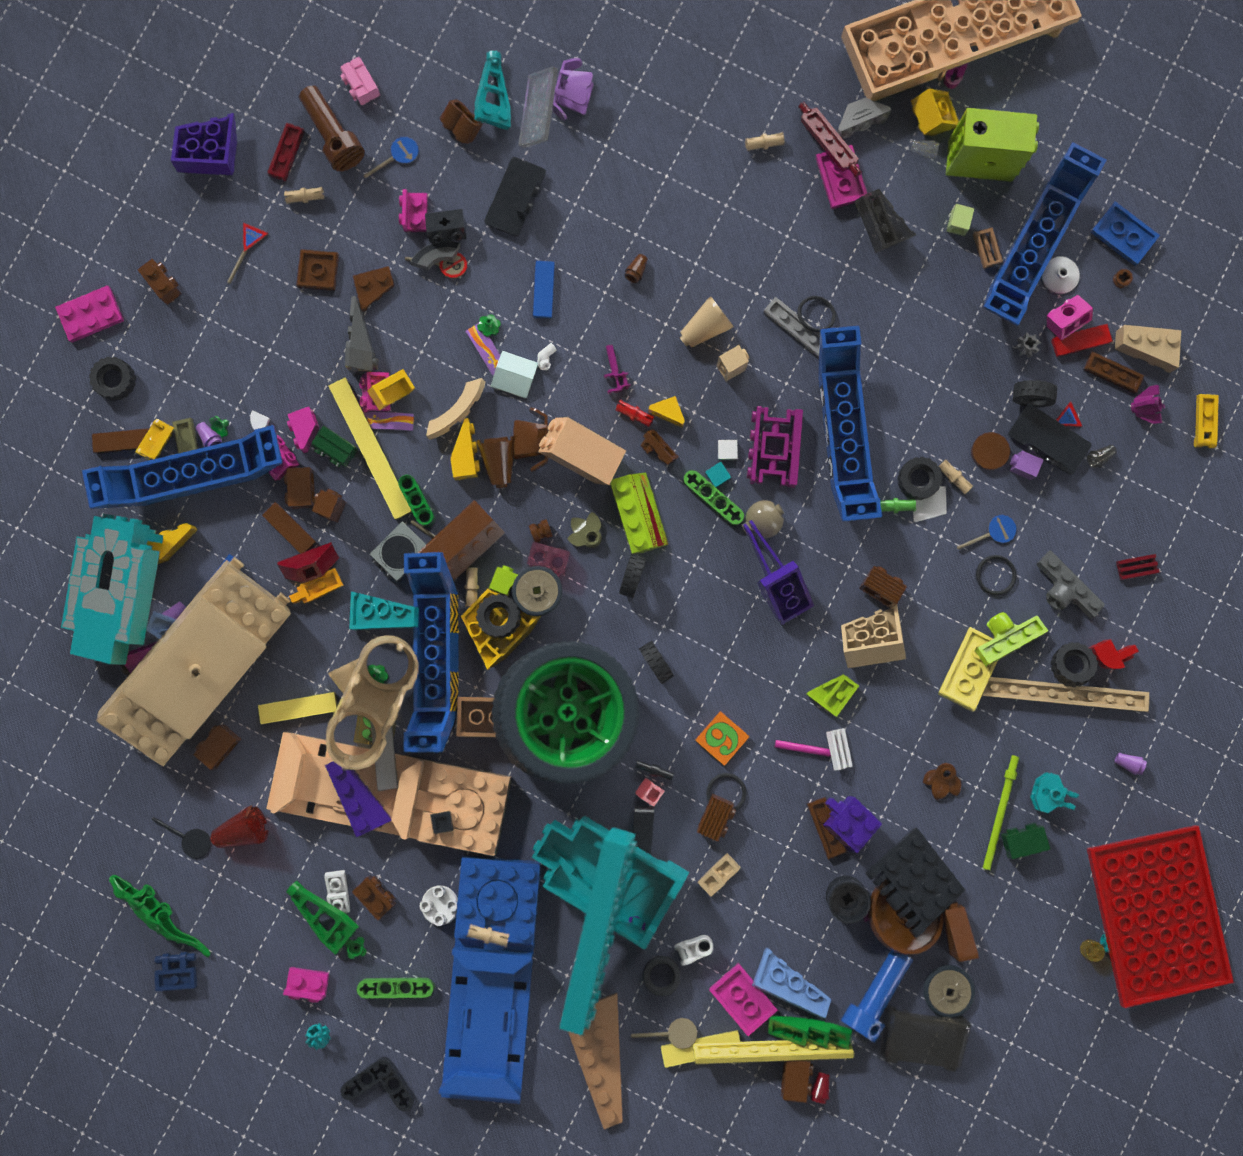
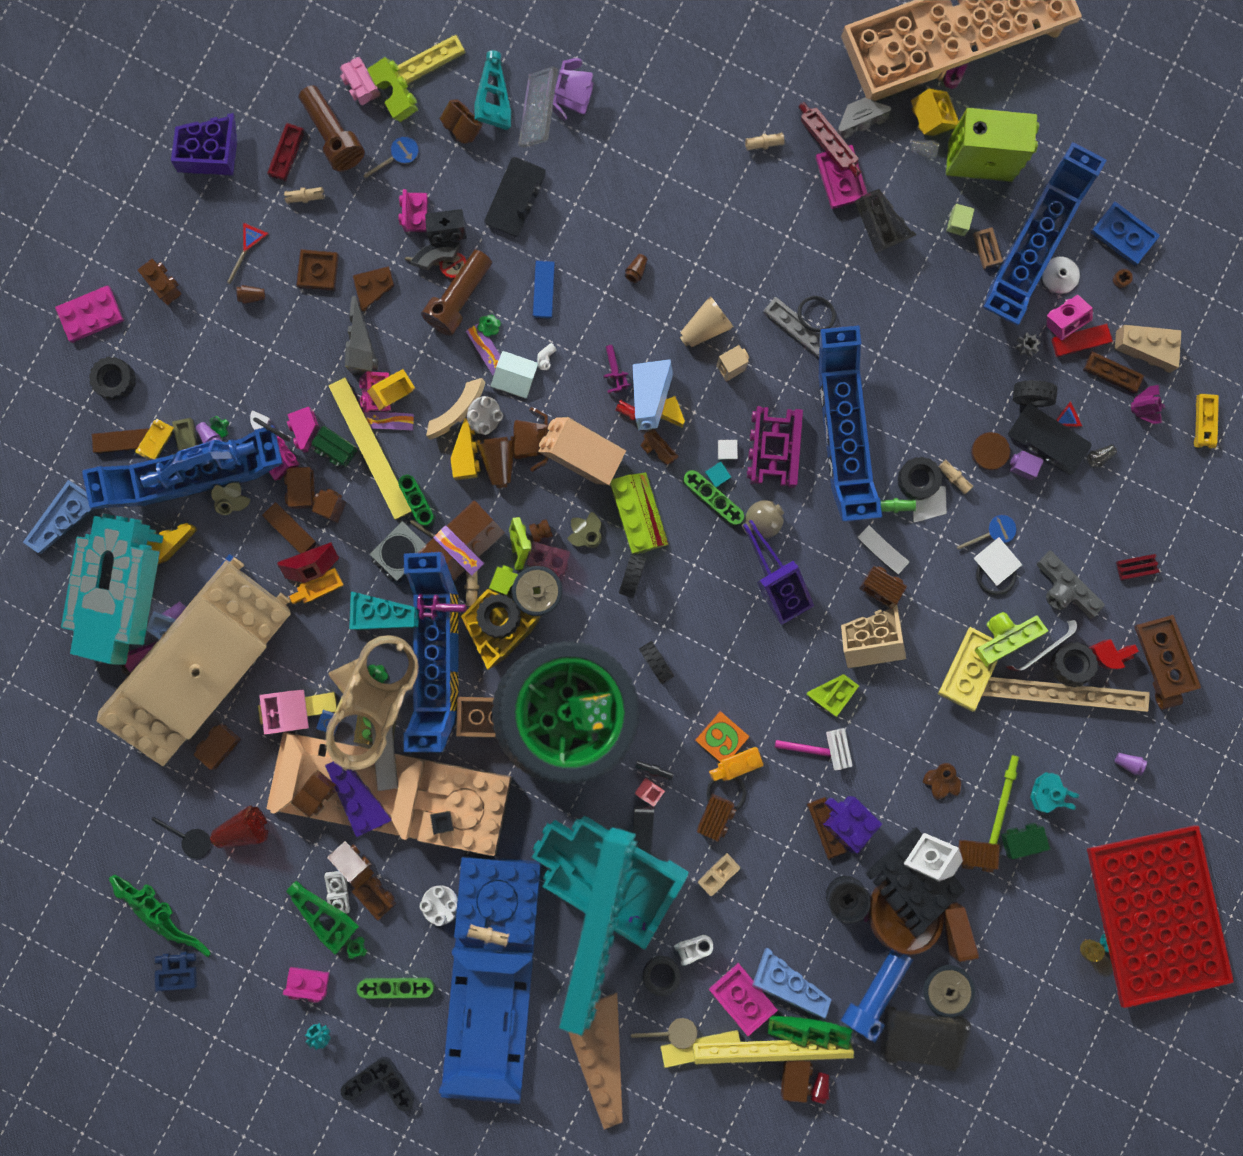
(63, 513): none -> medium blue wing
(203, 454): none -> blue plate
(230, 495): none -> olive plate
(250, 294): none -> reddish brown cone
(271, 429): none -> black tyre
(284, 711): none -> bright pink slope
(313, 794): none -> reddish brown brick
(324, 720): none -> blue tile
(350, 865): none -> brick
(401, 103): none -> lime arch
(431, 59): none -> light yellow tile
(439, 607): none -> magenta piece
(444, 312): none -> reddish brown piece
(458, 550): none -> medium lavender sticker
(484, 415): none -> white dish
(519, 542): none -> lime wing
(591, 713): none -> green torso
(650, 391): none -> light blue slope
(737, 765): none -> light orange hinge
(883, 549): none -> white sticker
(934, 858): none -> white slope
(979, 855): none -> reddish brown brick
(997, 561): none -> white sticker
(1072, 628): none -> white sticker
(1167, 691): none -> reddish brown hinge

